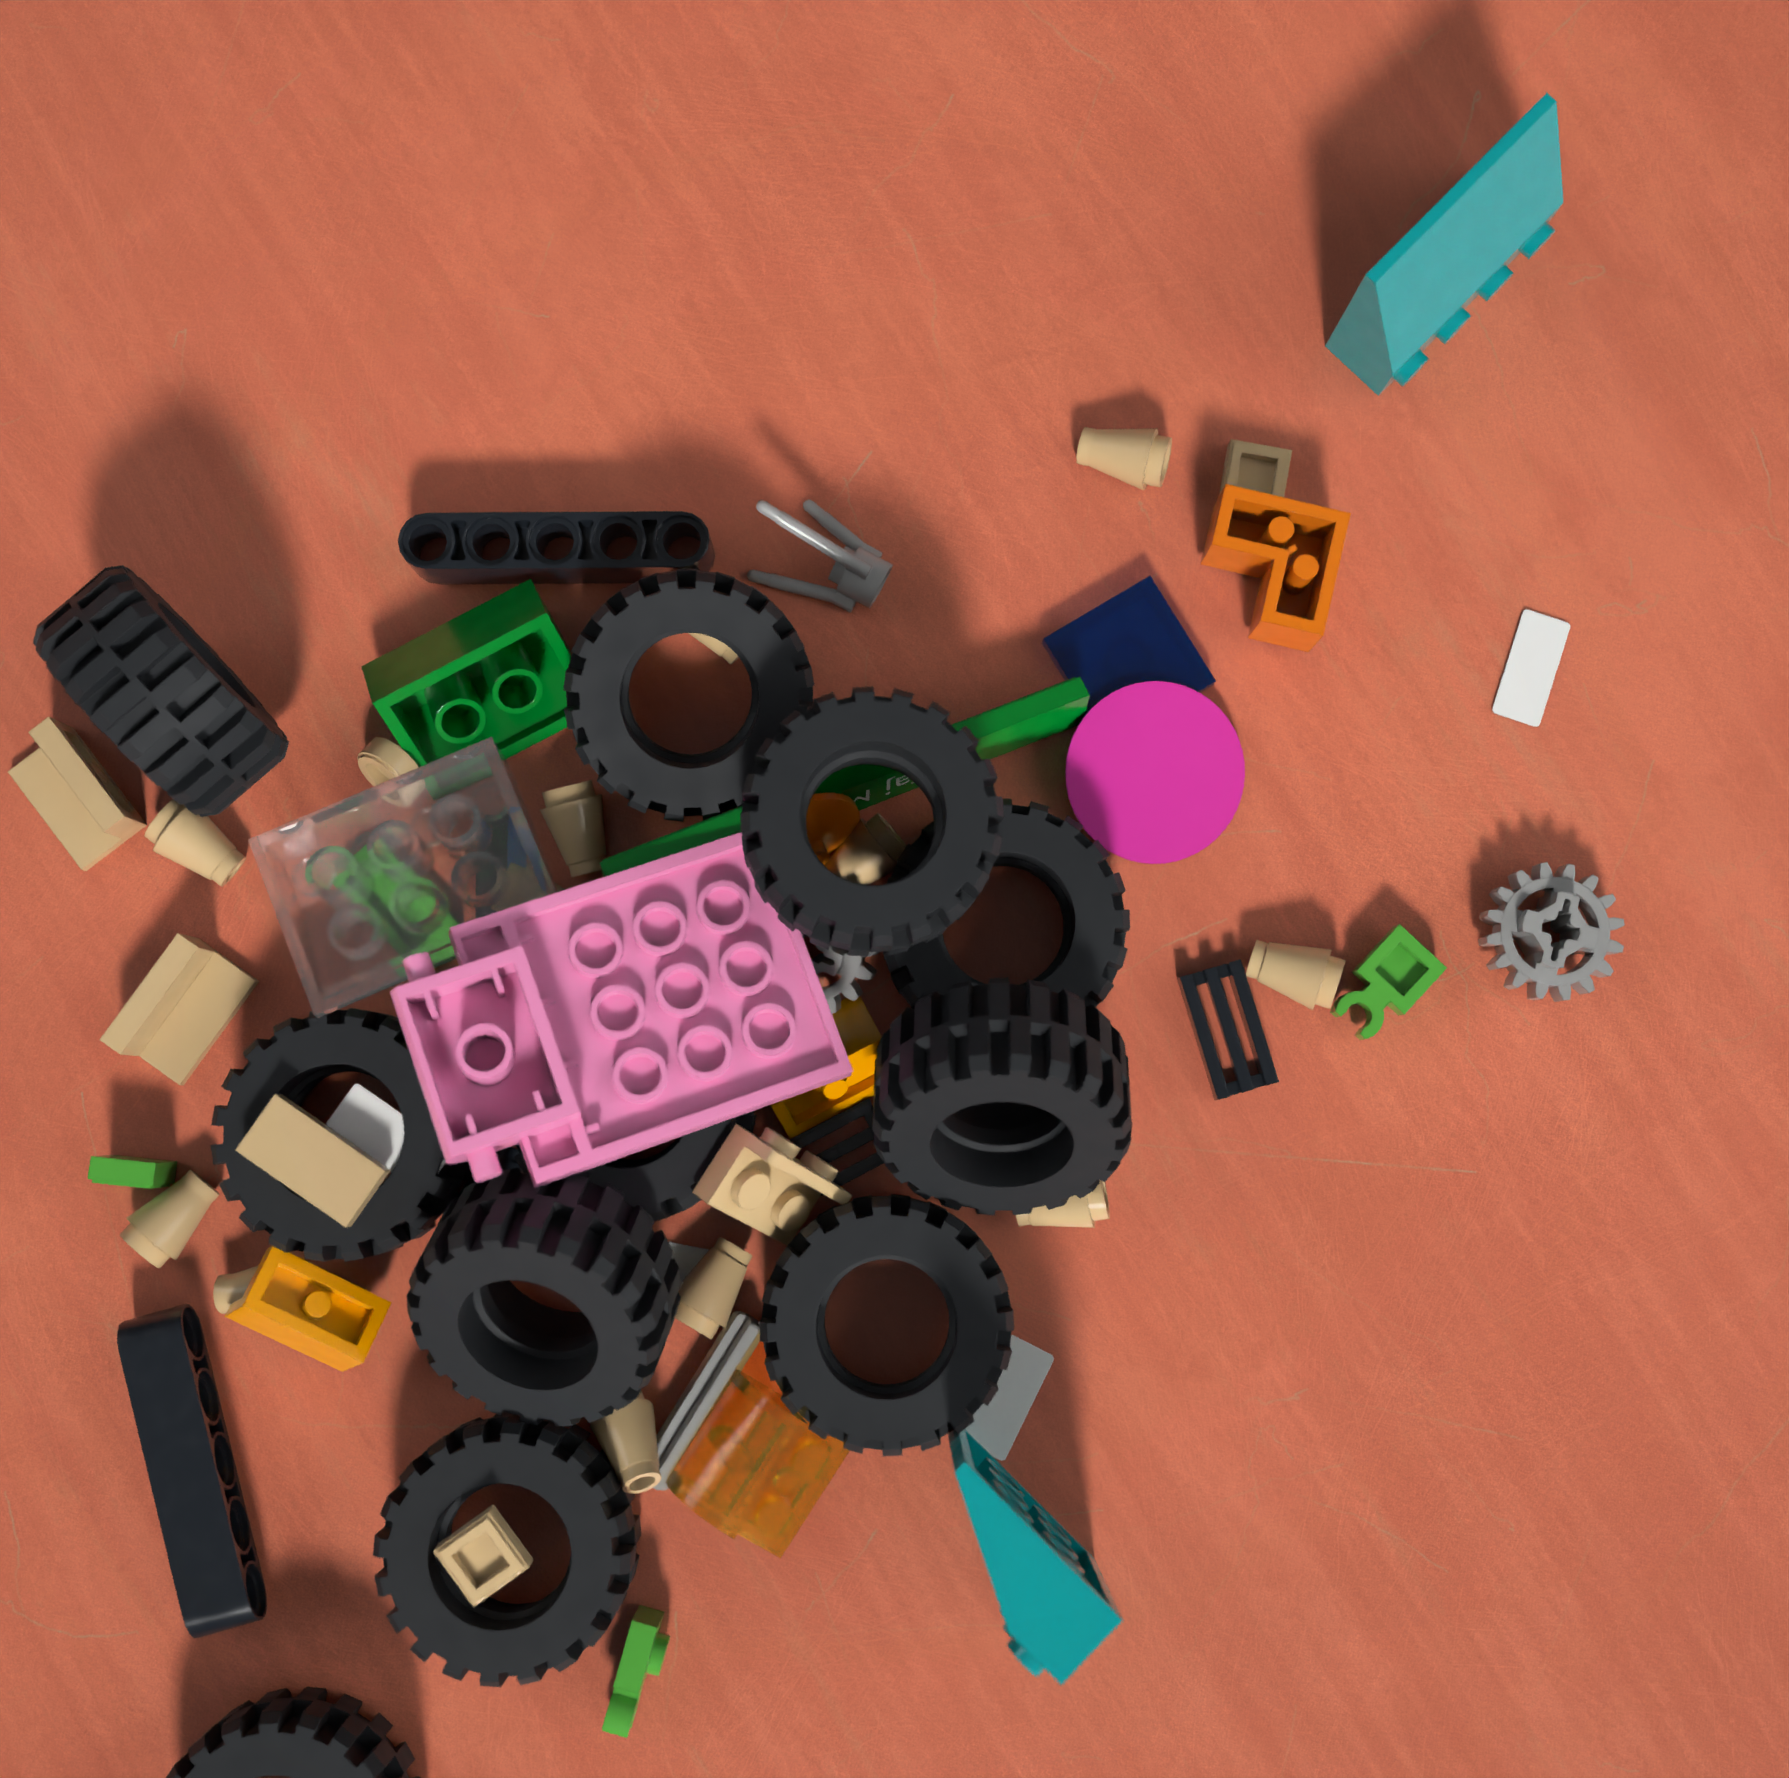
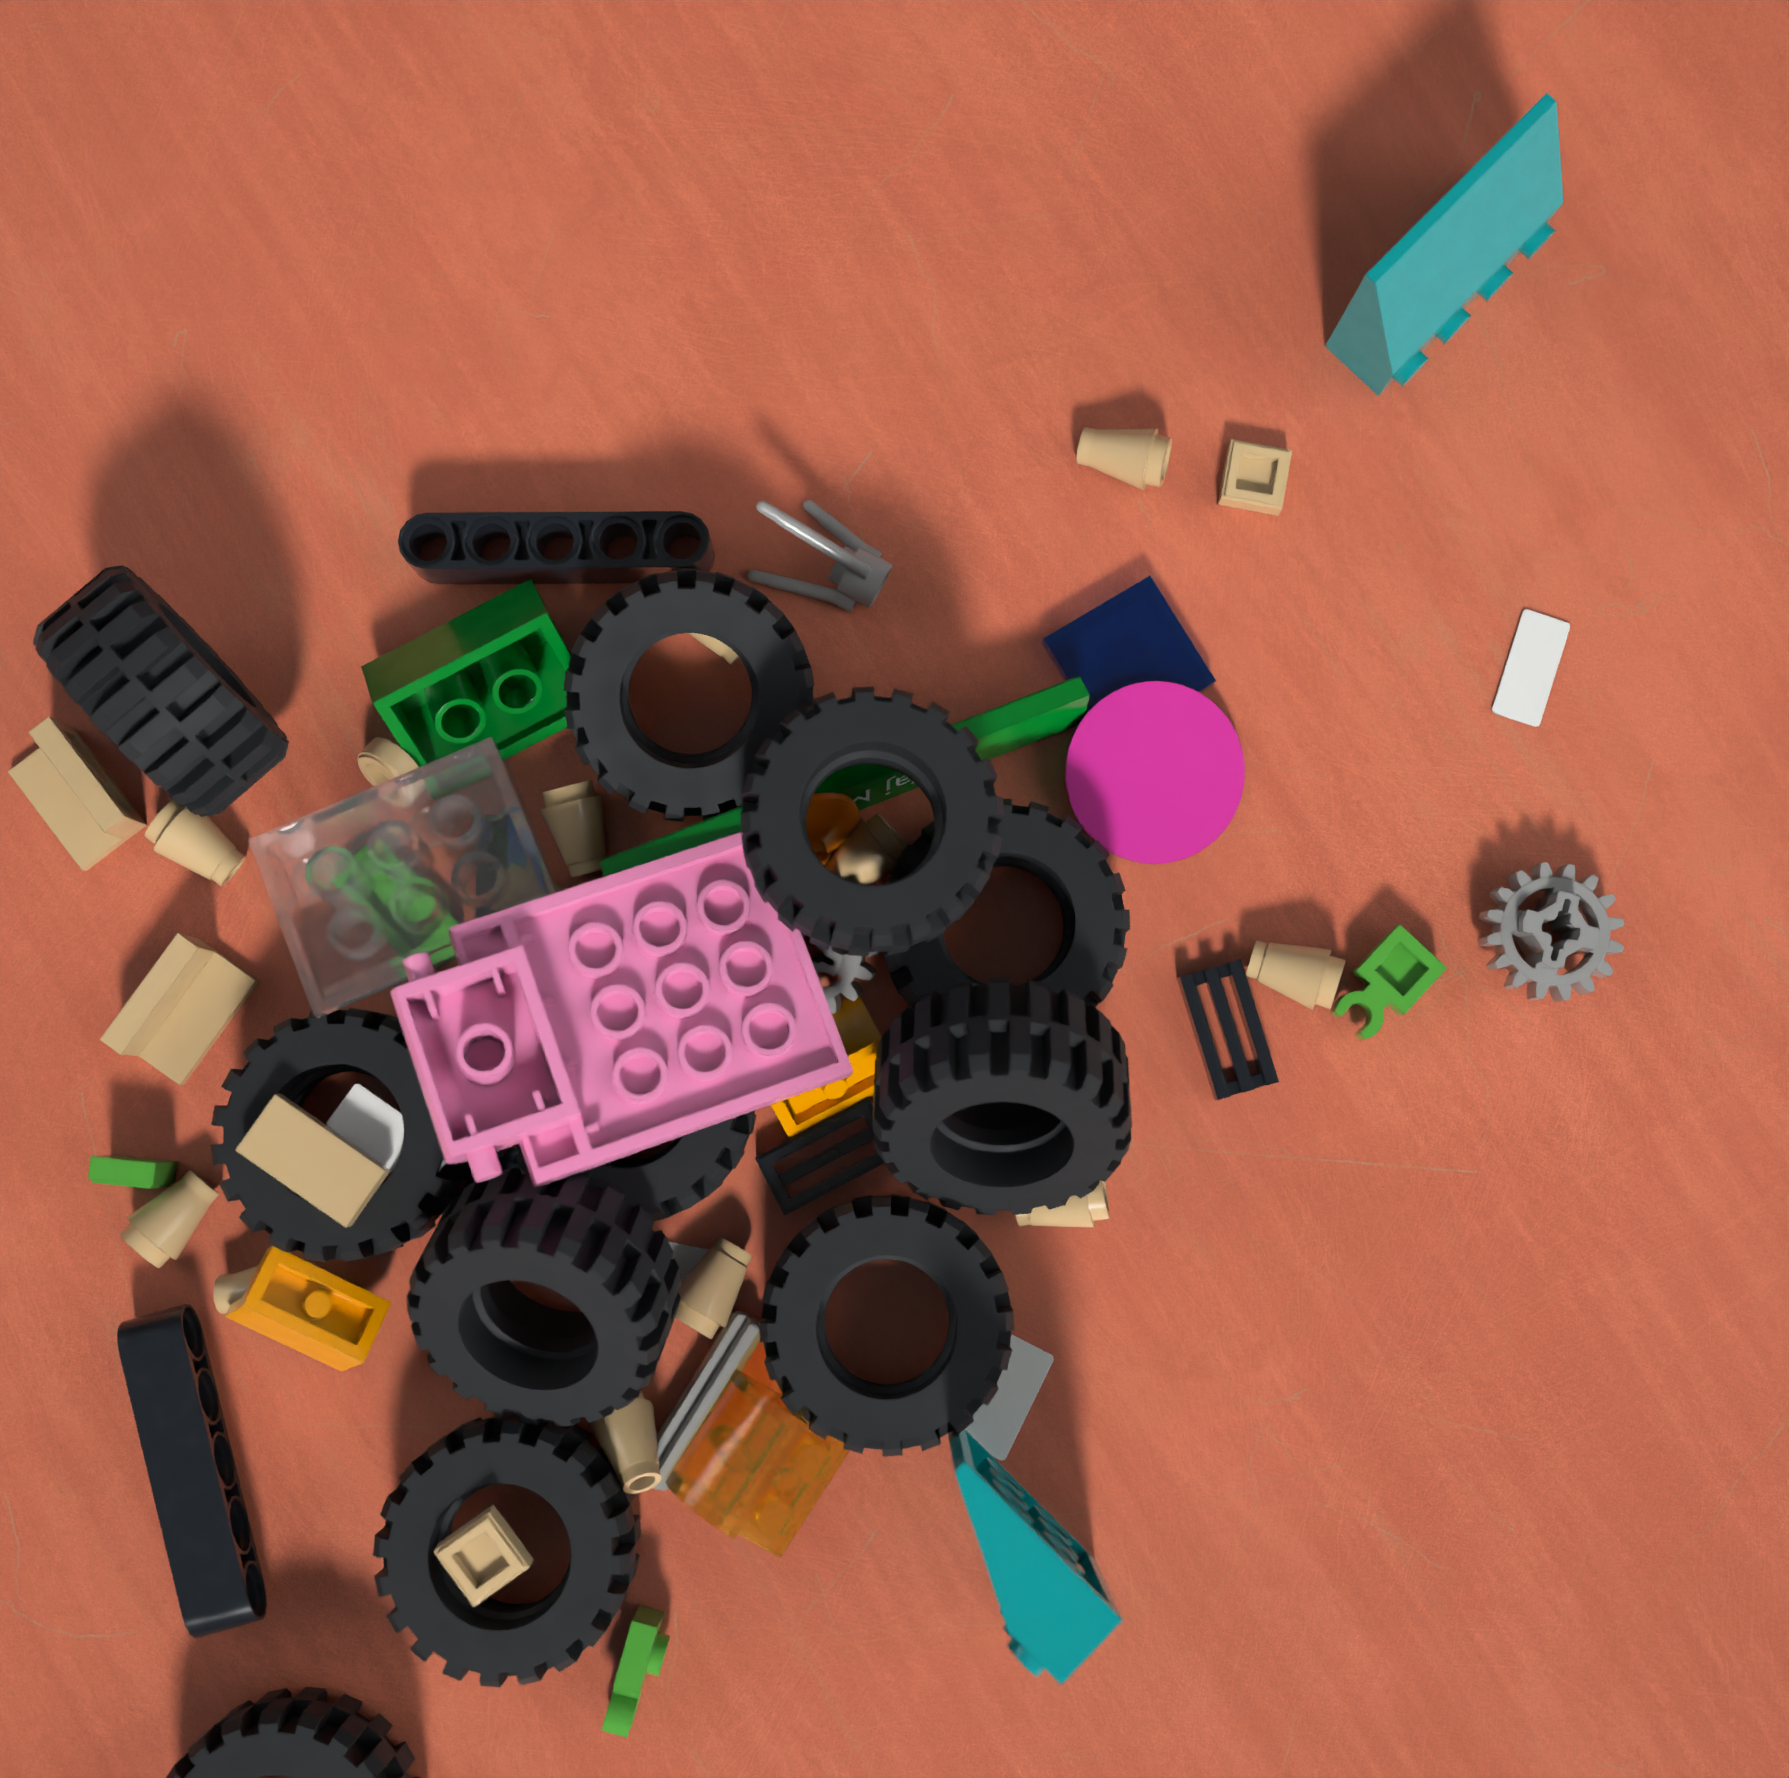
(766, 1184): tan bracket -> none
(1292, 551): orange brick -> none

